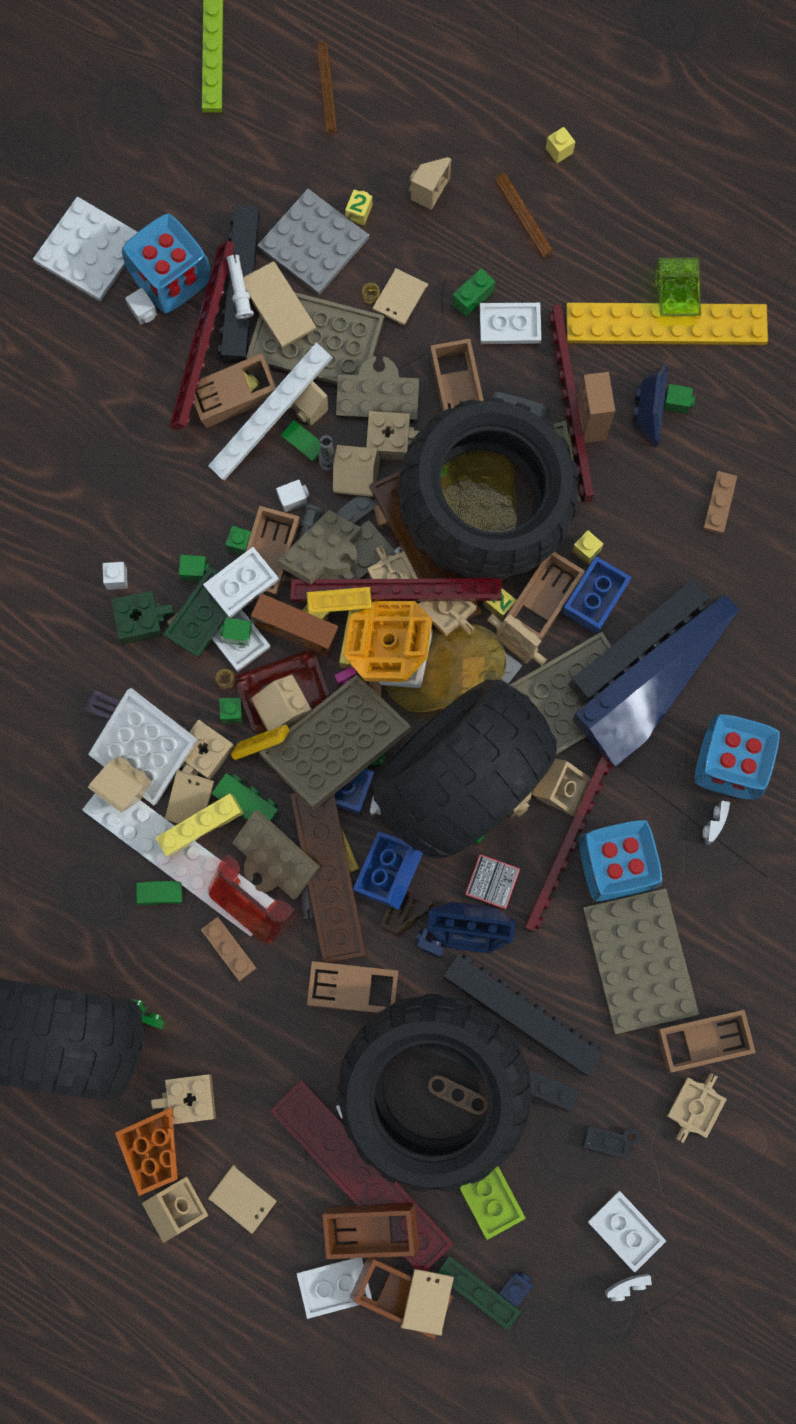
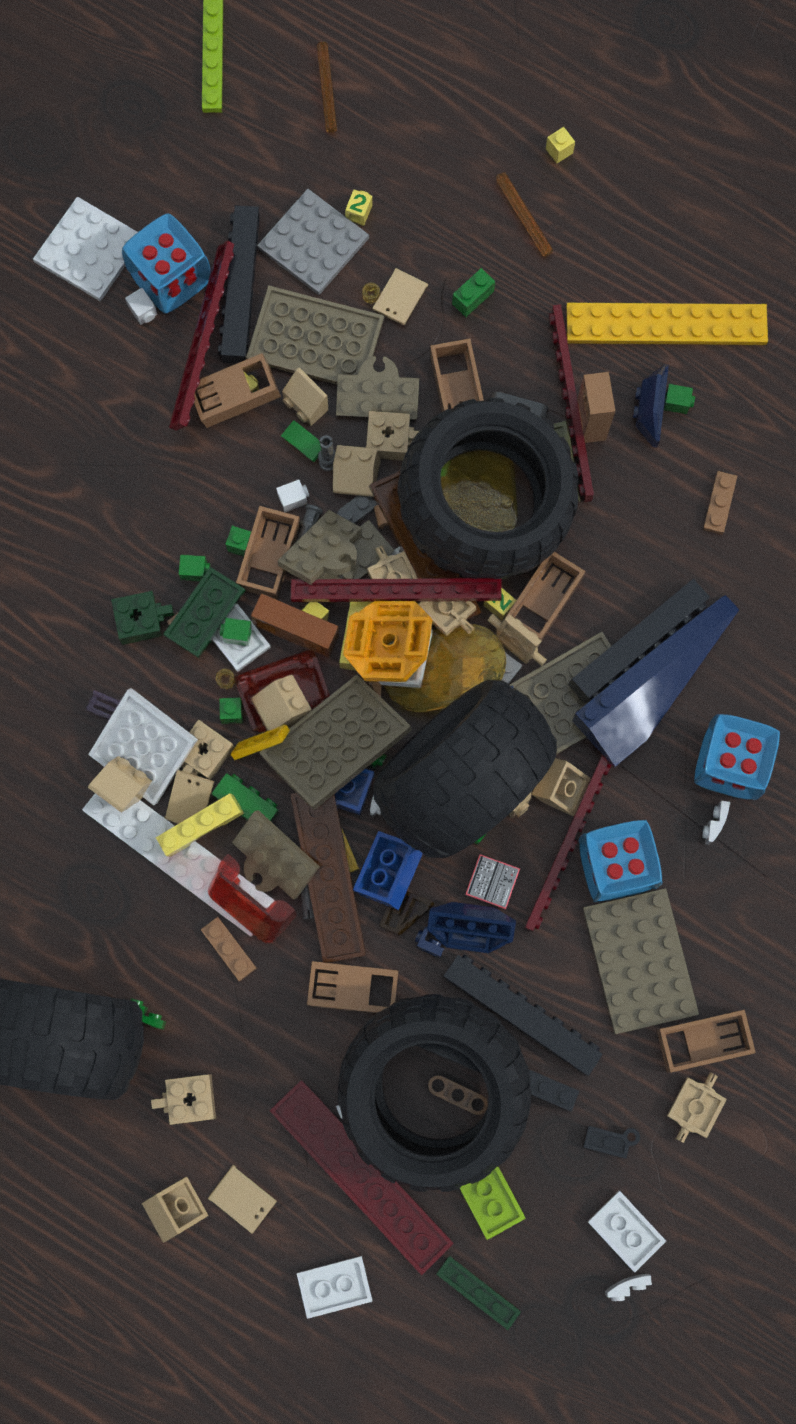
(115, 575): white brick -> none
(150, 1151): orange wedge -> none
(158, 893): green slope -> none
(240, 295): white pin -> none
(241, 582): white plate -> none
(270, 411): white plate -> none
(278, 305): tan tile -> none
(339, 600): yellow tile -> none
(344, 676): dark pink plate -> none
(371, 1231): dark orange piece -> none
(393, 1295): dark orange piece -> none
(427, 1302): tan container -> none
(429, 181): tan slope -> none
(510, 323): white plate -> none
(516, 1288): dark blue bracket -> none
(587, 547): light yellow brick -> none
(596, 595): blue brick -> none
(678, 286): clear neon green slope -> none

